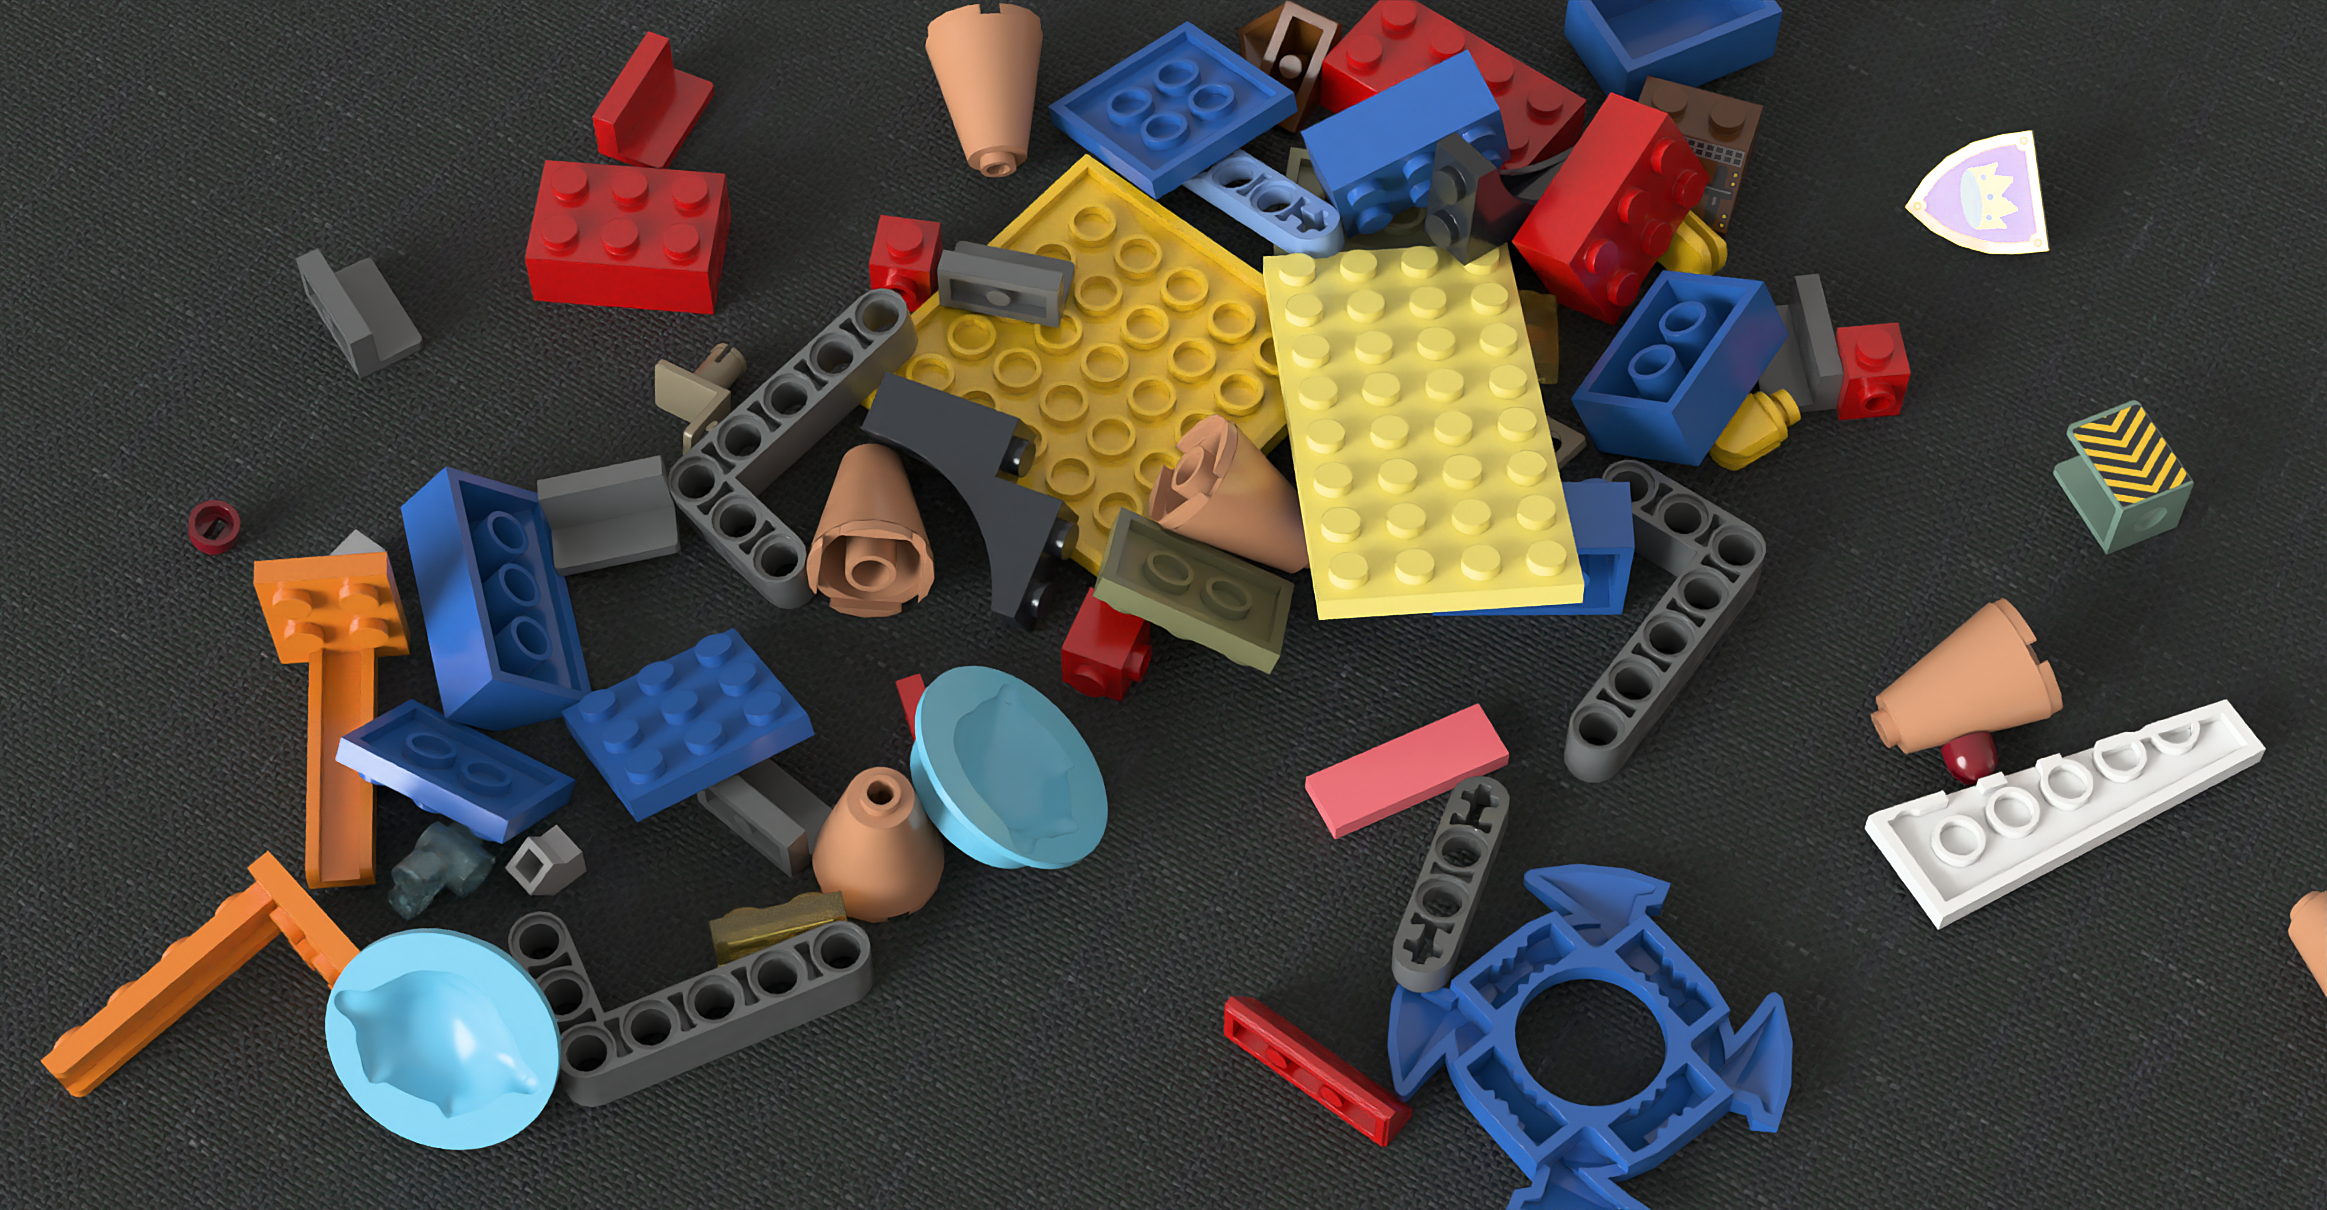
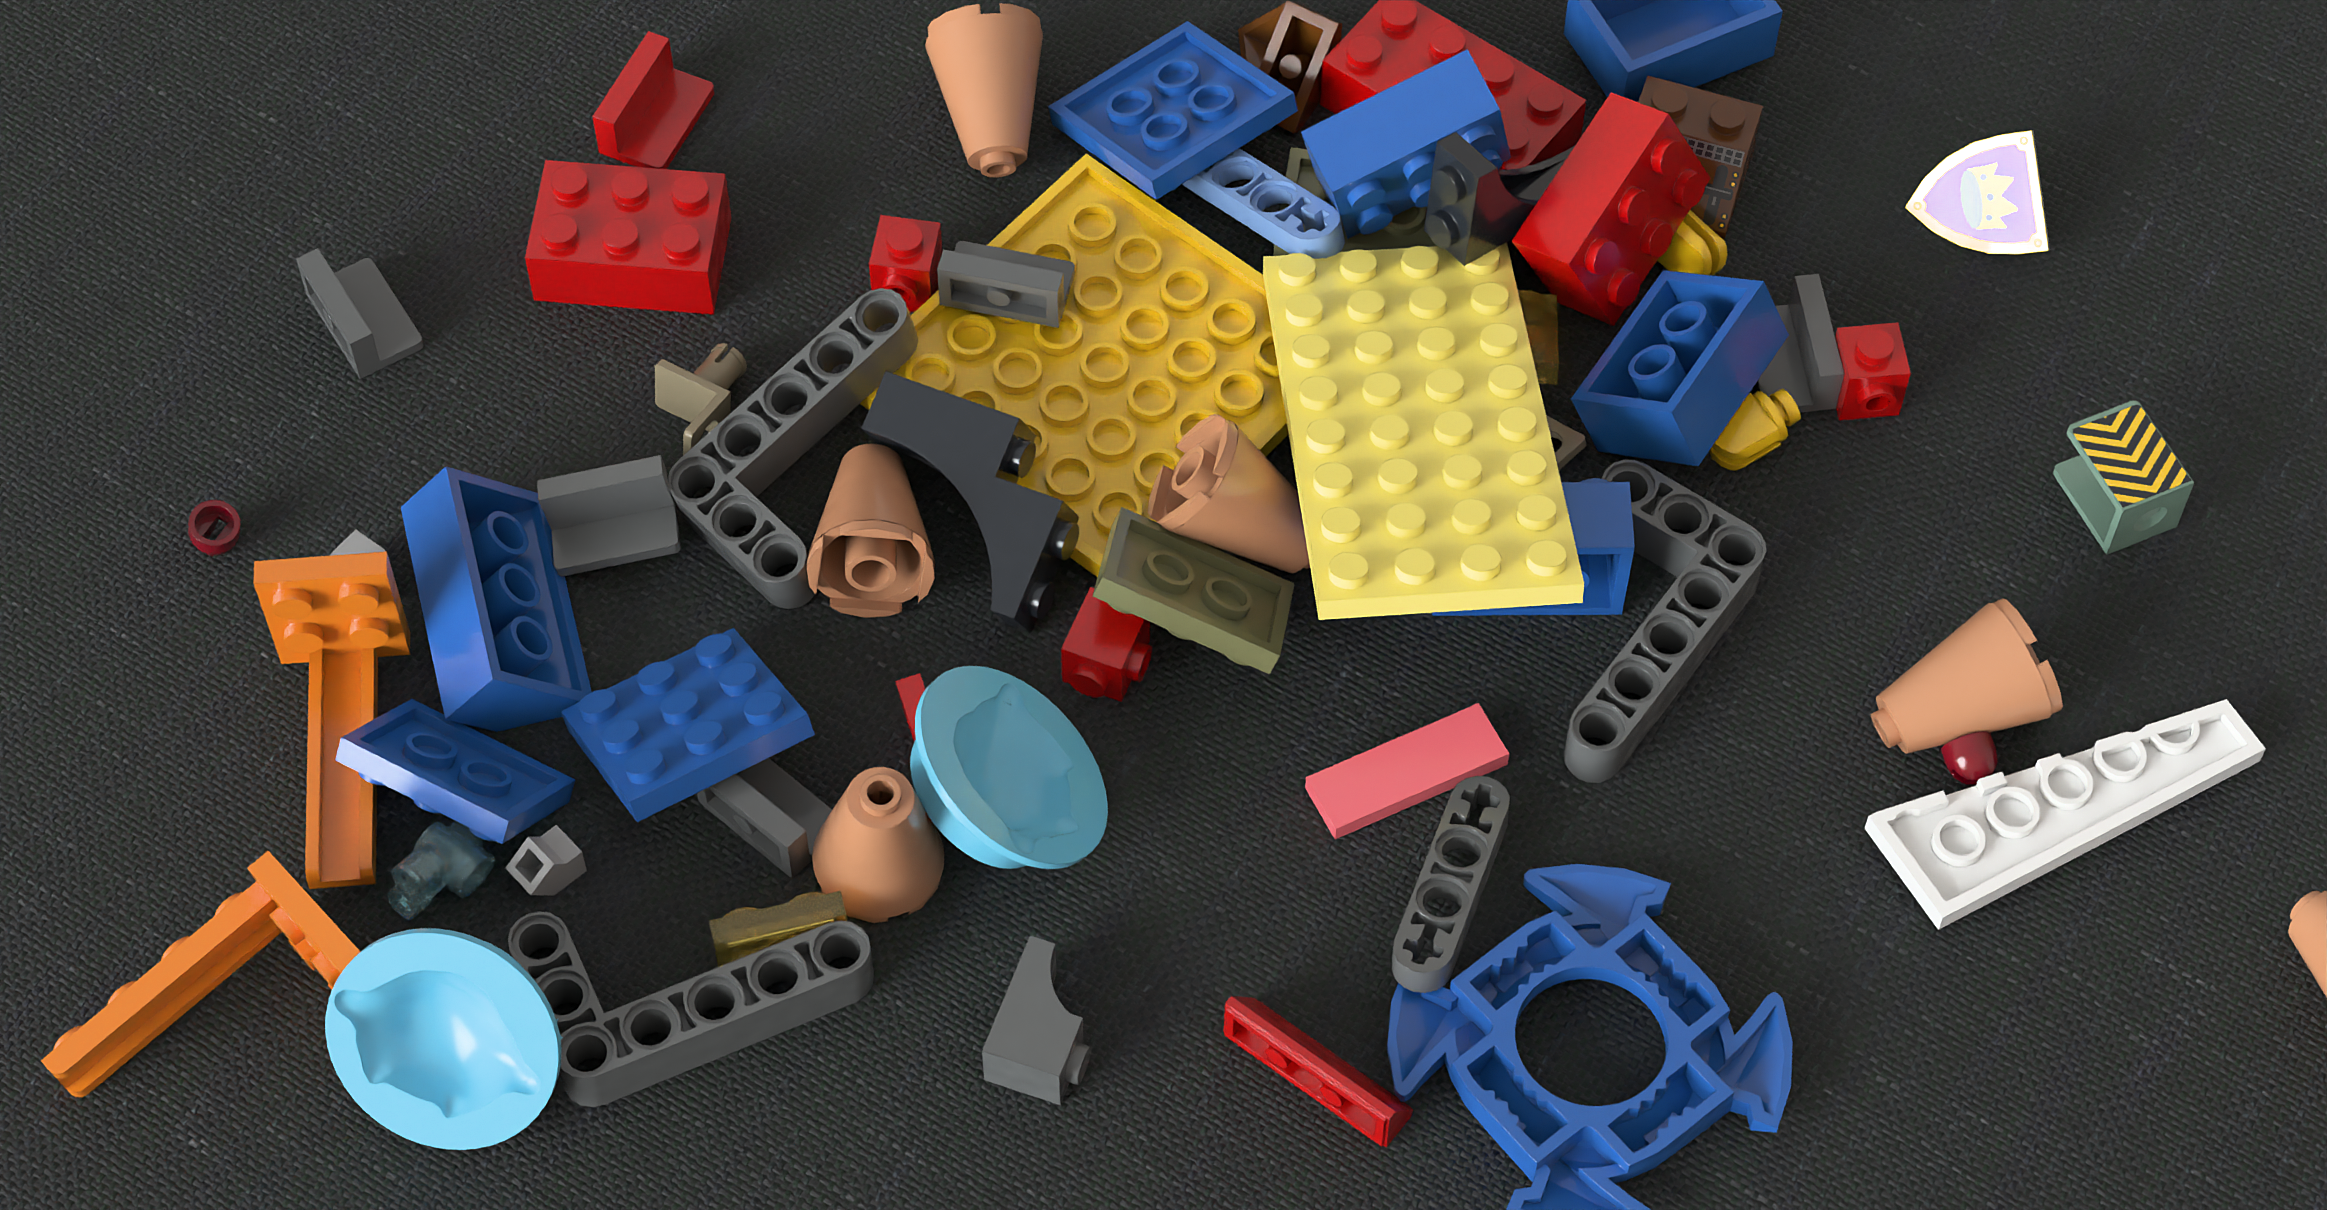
(1034, 1038): none -> dark grey arch

